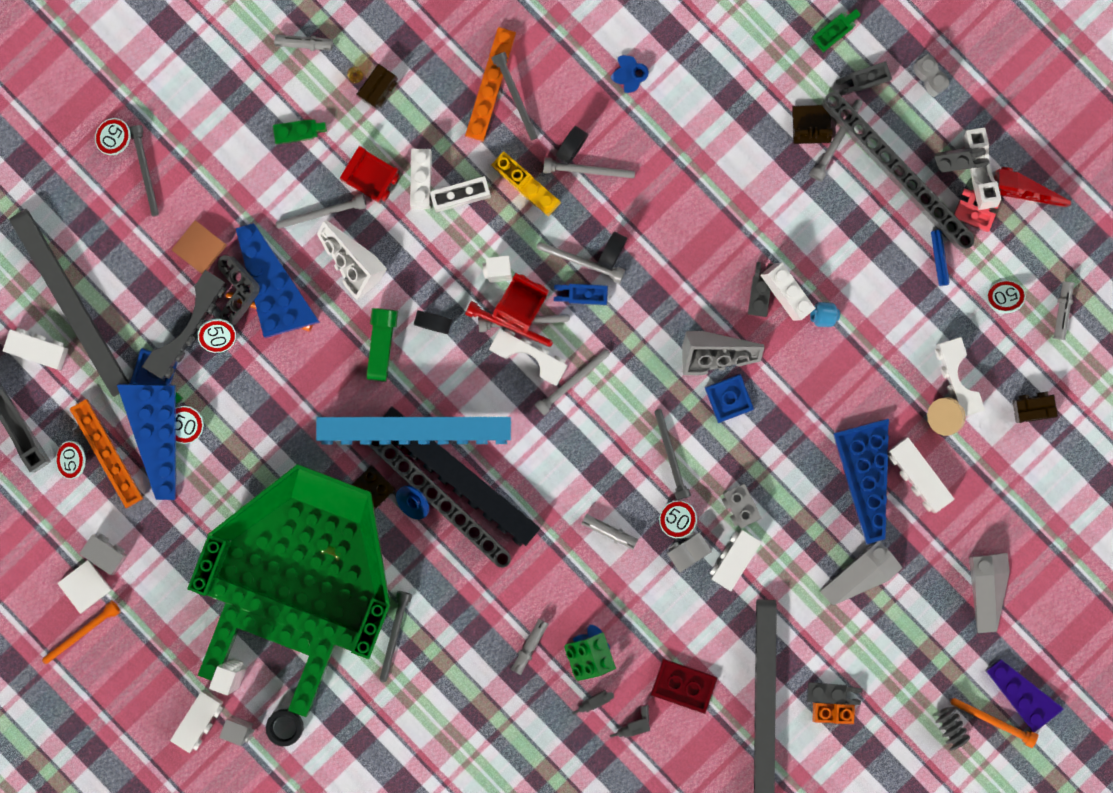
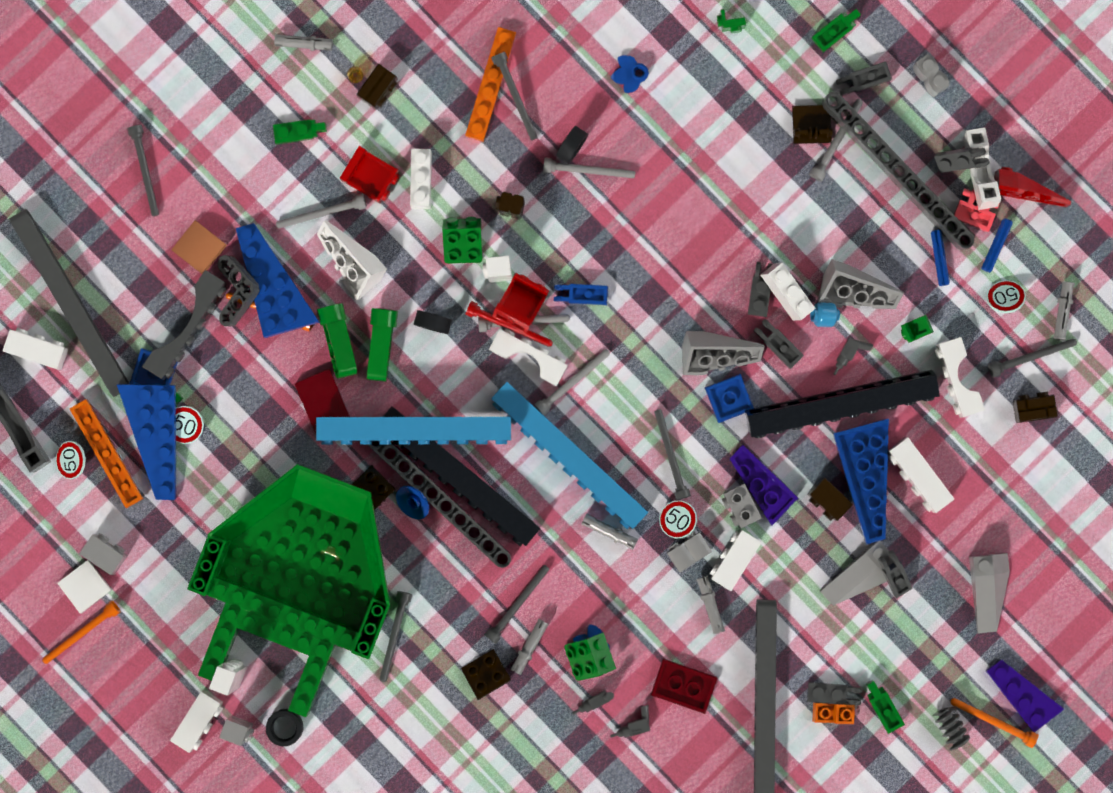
(112, 136): piece -> none
(216, 335): piece -> none
(321, 397): none -> dark red tile
(338, 340): none -> green beam
(460, 194): white brick -> none
(462, 240): none -> green bracket
(486, 674): none -> dark brown hinge
(494, 634): none -> dark grey piece
(510, 205): none -> dark brown brick
(525, 184): yellow slope -> none
(569, 455): none -> dark azure brick
(612, 250): black tyre -> none
(615, 274): light grey piece -> none
(710, 604): none -> light grey pin
(732, 25): none -> green bracket
(768, 491): none -> dark purple wing
(780, 345): none -> dark grey hinge
(829, 499): none -> dark brown brick
(842, 403): none -> black brick
(849, 351): none -> dark grey piece
(855, 288): none -> light grey wedge
(884, 708): none -> green hinge
(895, 575): none -> dark grey hinge
(916, 329): none -> green bracket
(946, 416): tan tile -> none
(996, 368): none -> dark grey piece
(997, 245): none -> blue axle

